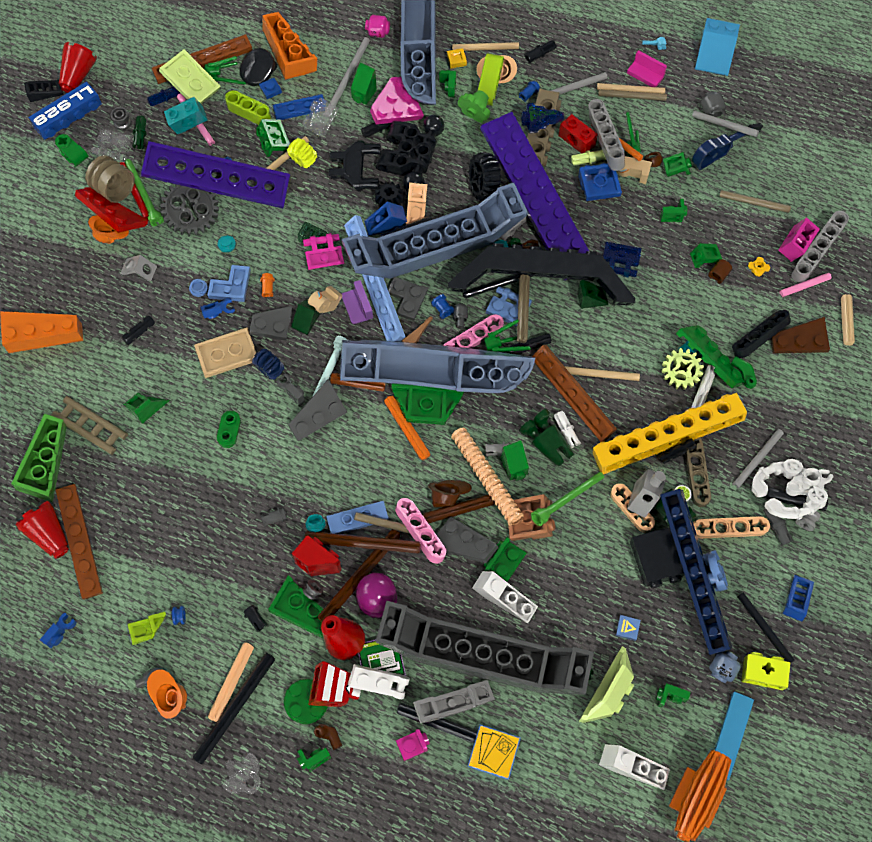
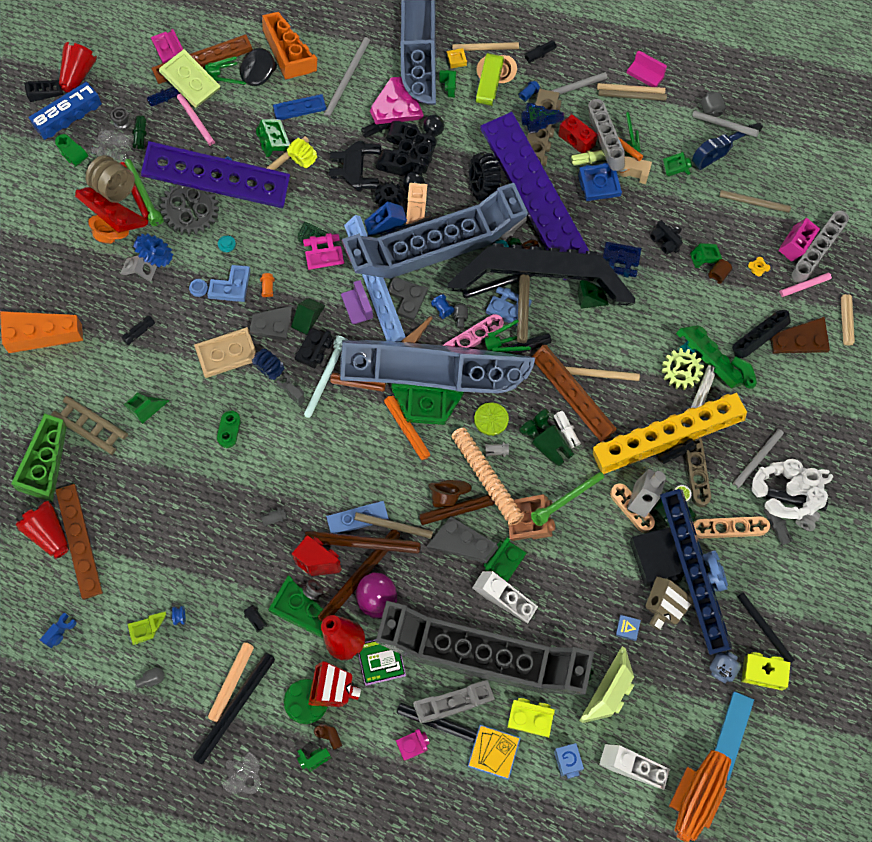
(153, 250): none -> blue gear
(166, 45): none -> dark pink plate
(166, 693): orange piece -> none
(185, 115): teal brick -> none
(214, 309): blue plate -> none
(247, 107): lime beam -> none
(270, 88): blue plate -> none
(313, 347): none -> black bracket
(315, 523): teal plate -> none
(318, 412): dark grey wing -> none
(320, 118): clear bracket -> none
(325, 300): tan leg -> none
(364, 84): green slope -> none
(377, 26): dark pink head -> none
(378, 681): white plate -> none
(423, 529): bright pink beam -> none
(475, 106): bright green plant -> none
(491, 419): none -> lime wheel
(515, 461): green slope -> none
(531, 717): none -> neon yellow bracket
(569, 761): none -> medium blue brick
(656, 161): reddish brown piece -> none
(660, 42): medium azure hand -> none
(667, 603): none -> dark tan torso
(669, 235): none -> black hips
(674, 214): green bracket -> none
(676, 695): green bracket -> none
(717, 46): dark azure slope -> none
(794, 609): blue slope -> none

